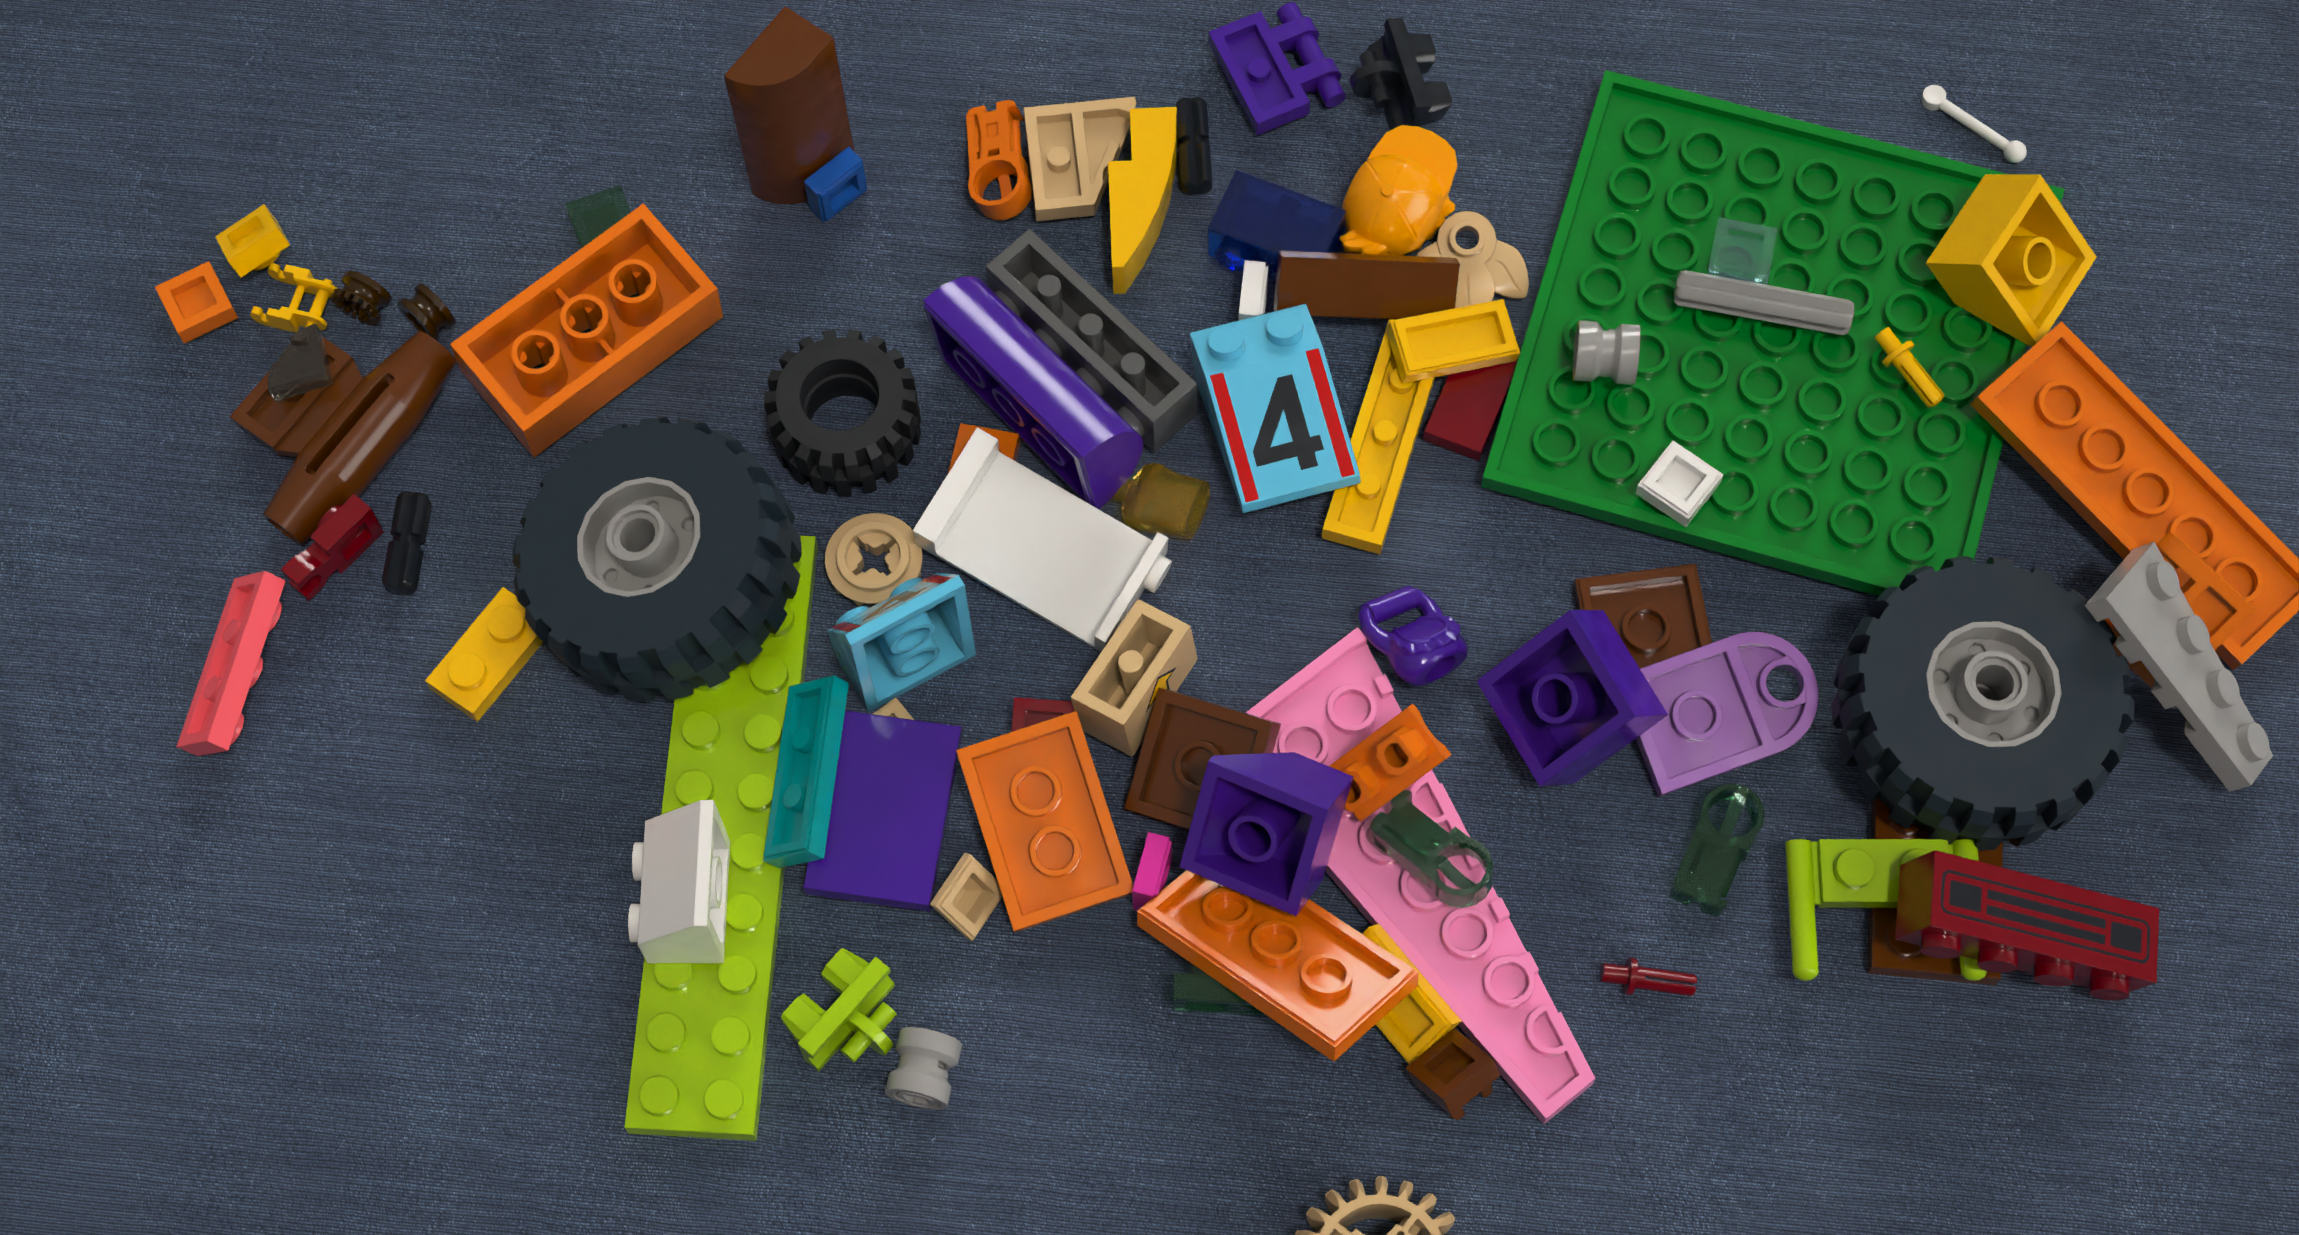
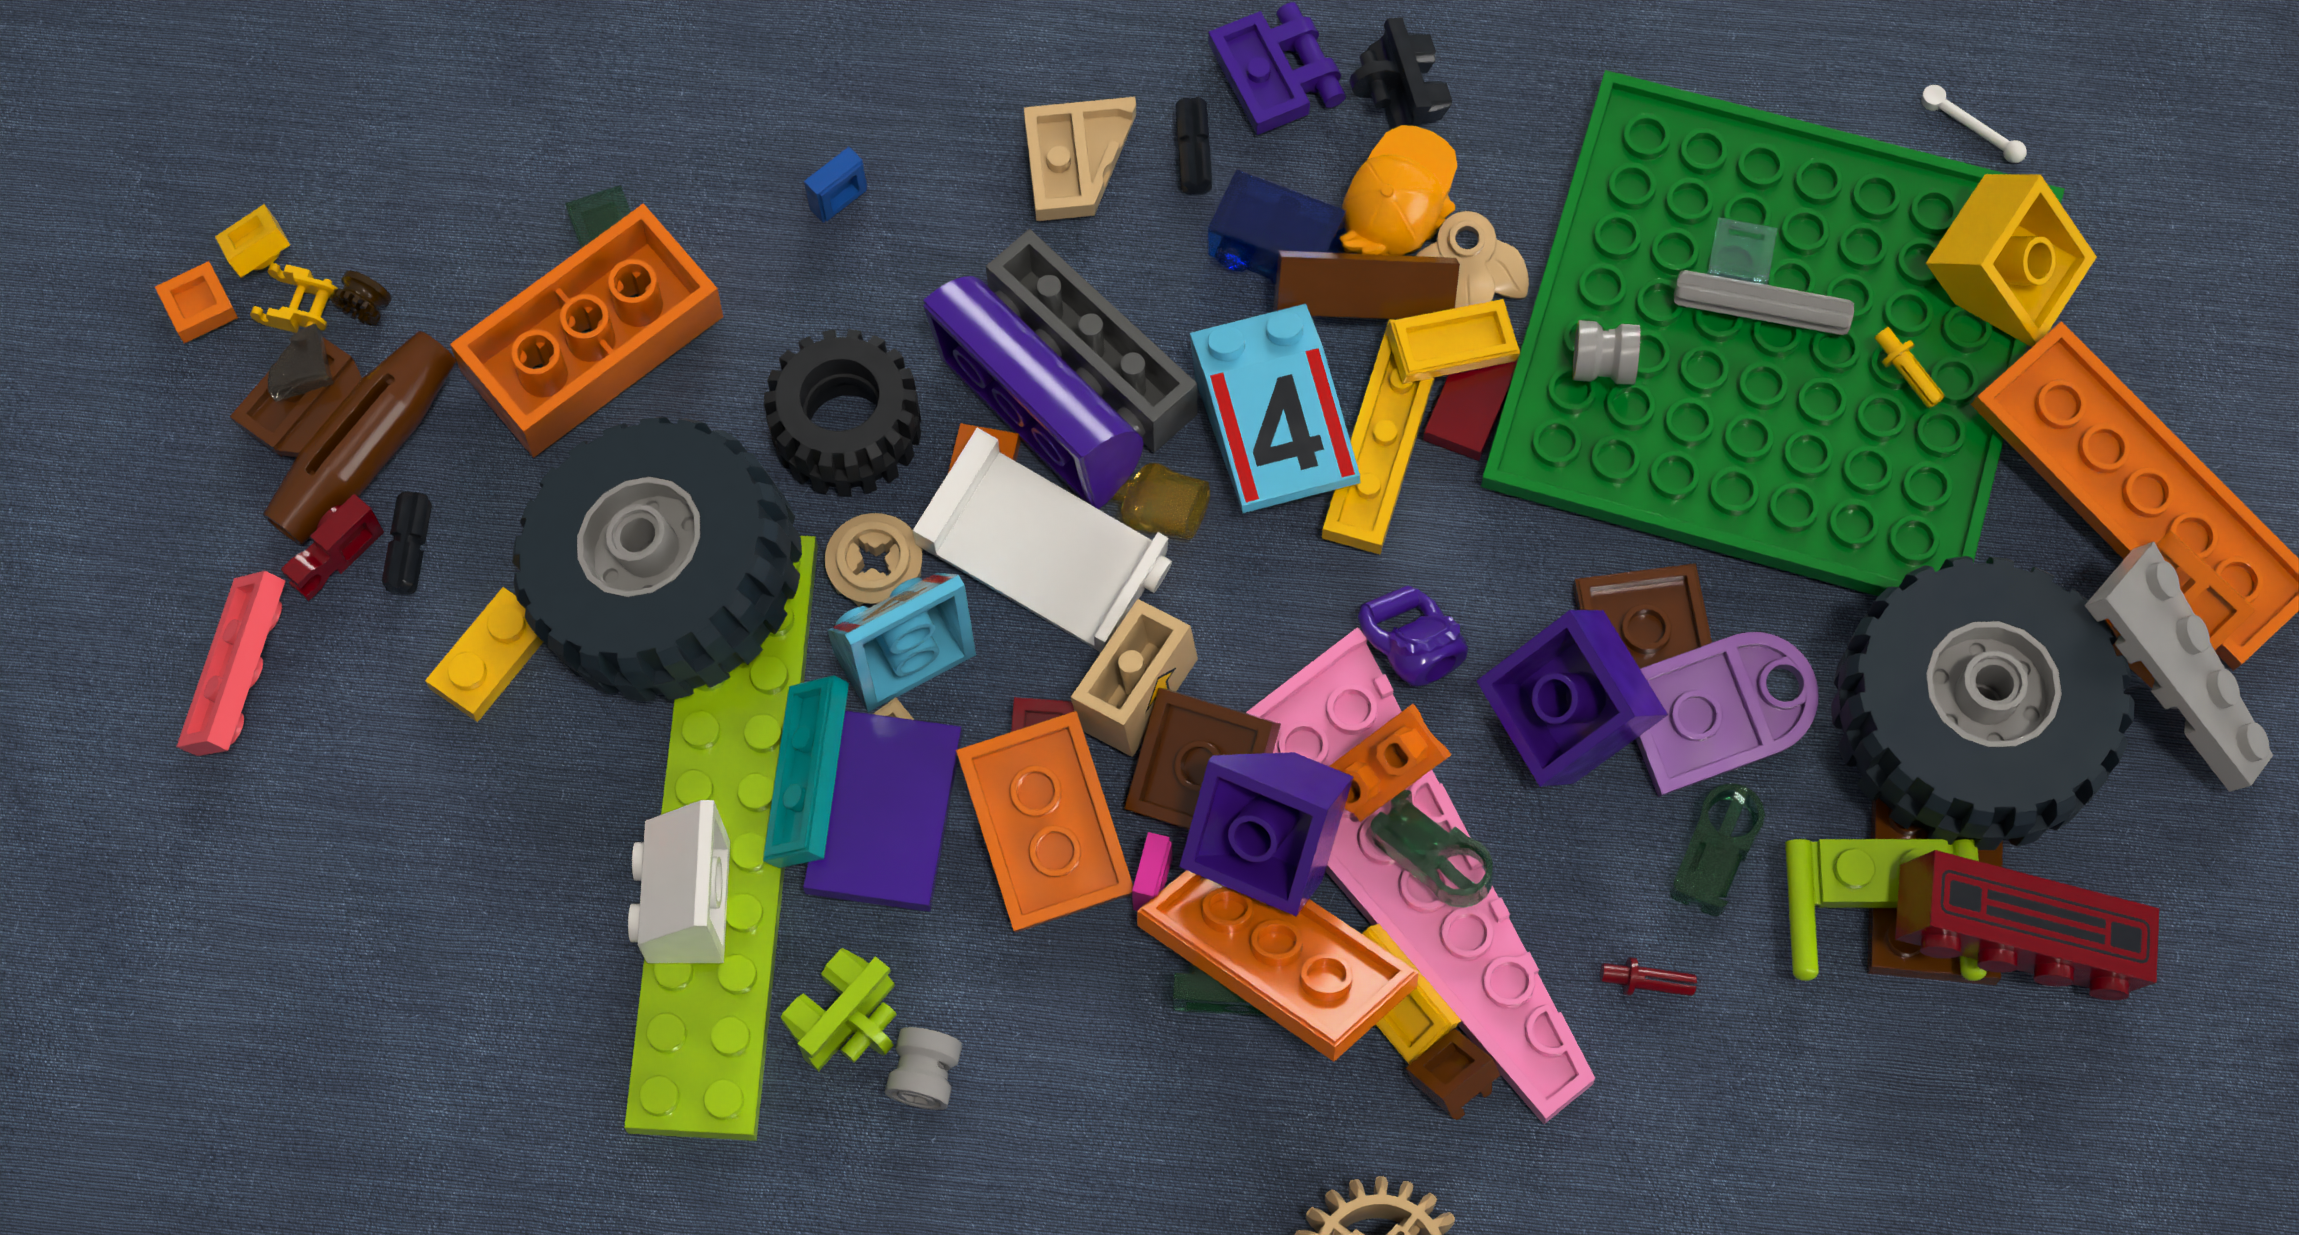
(426, 311): dark brown bush -> none
(788, 107): reddish brown brick -> none
(968, 896): tan slope -> none
(995, 153): orange piece -> none
(1141, 191): yellow slope -> none
(1253, 289): white tile -> none
(1679, 484): white tile -> none

